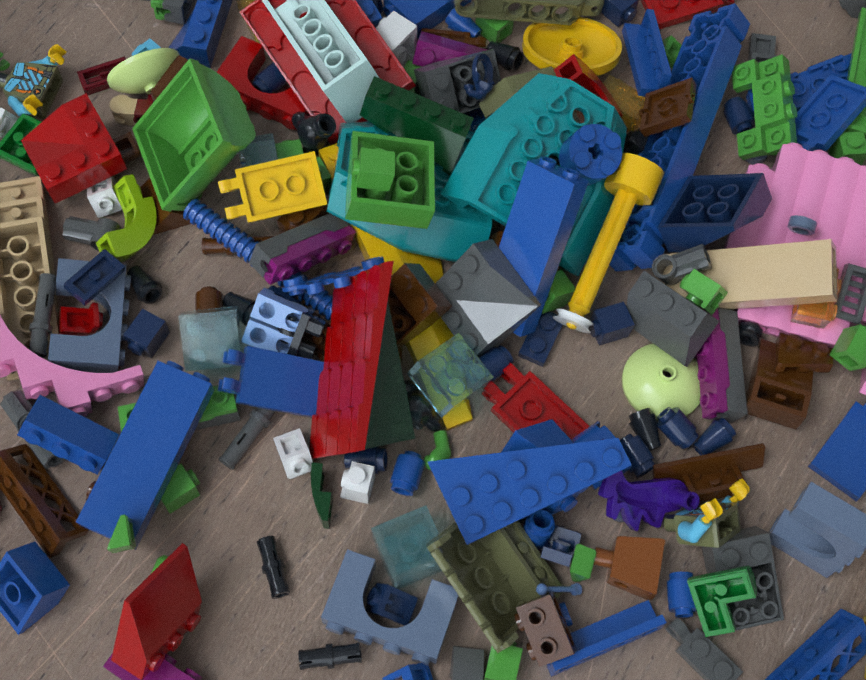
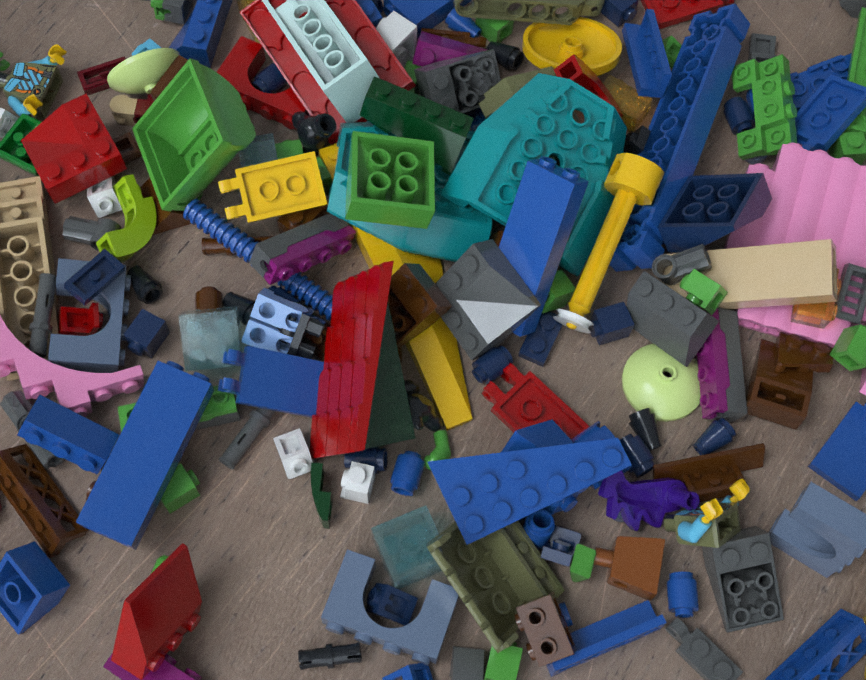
(123, 536): bright green slope -> none
(273, 567): black pin -> none
(297, 284): blue plant -> none
(374, 169): bright green brick -> none
(450, 375): clear light blue brick -> none
(483, 86): dark blue piece -> none
(575, 589): medium blue hinge -> none
(592, 152): blue brick -> none
(668, 107): reddish brown plate -> none
(677, 427): dark blue brick -> none
(713, 593): green brick -> none
(749, 334): black bush -> none
(802, 225): sand blue tile -> none

